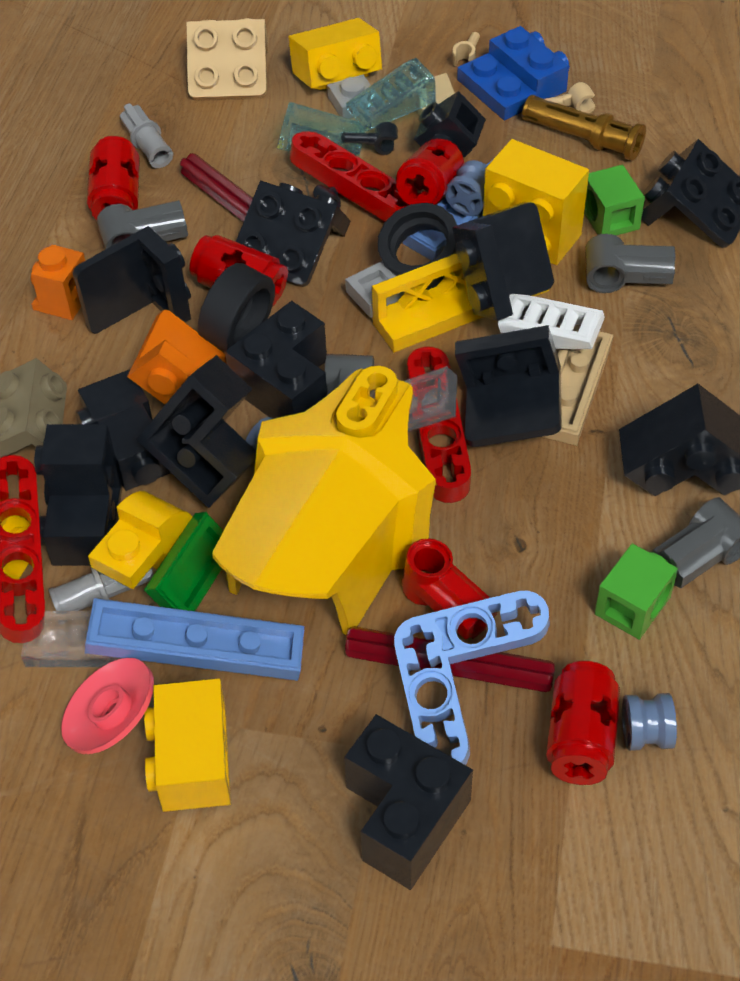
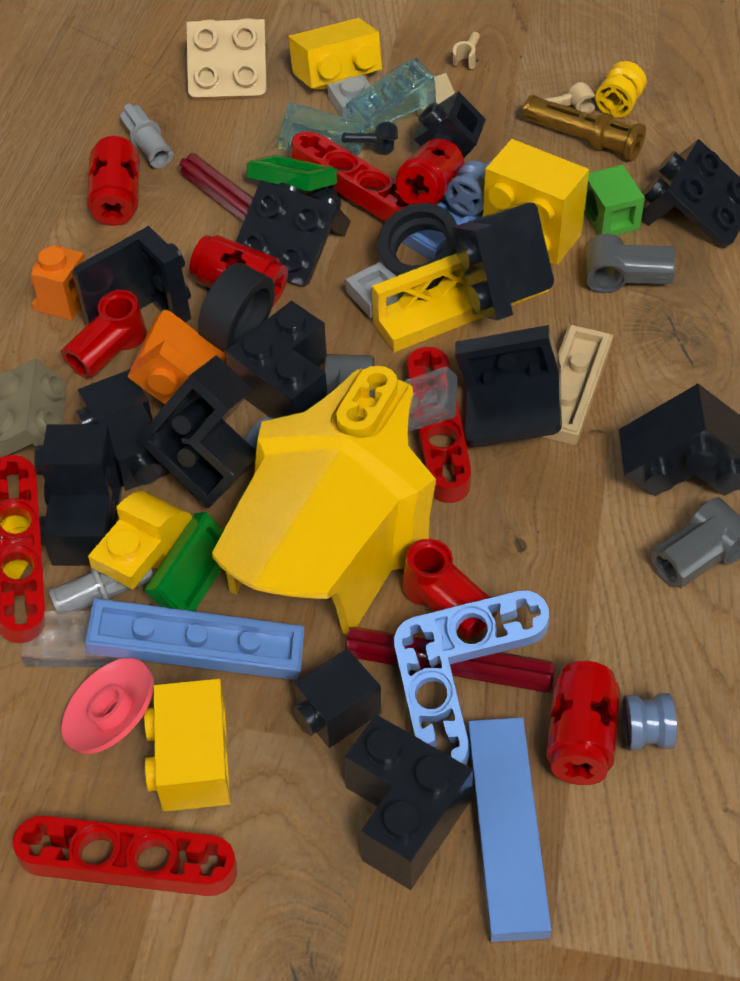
(114, 329): none -> red piece
(120, 222): dark grey piece -> none
(122, 864): none -> red beam
(295, 172): none -> green tile
(337, 698): none -> black brick
(508, 831): none -> medium blue tile
(513, 71): blue plate -> none
(537, 312): white slope -> none
(621, 89): none -> yellow wheel
(635, 591): bright green brick -> none

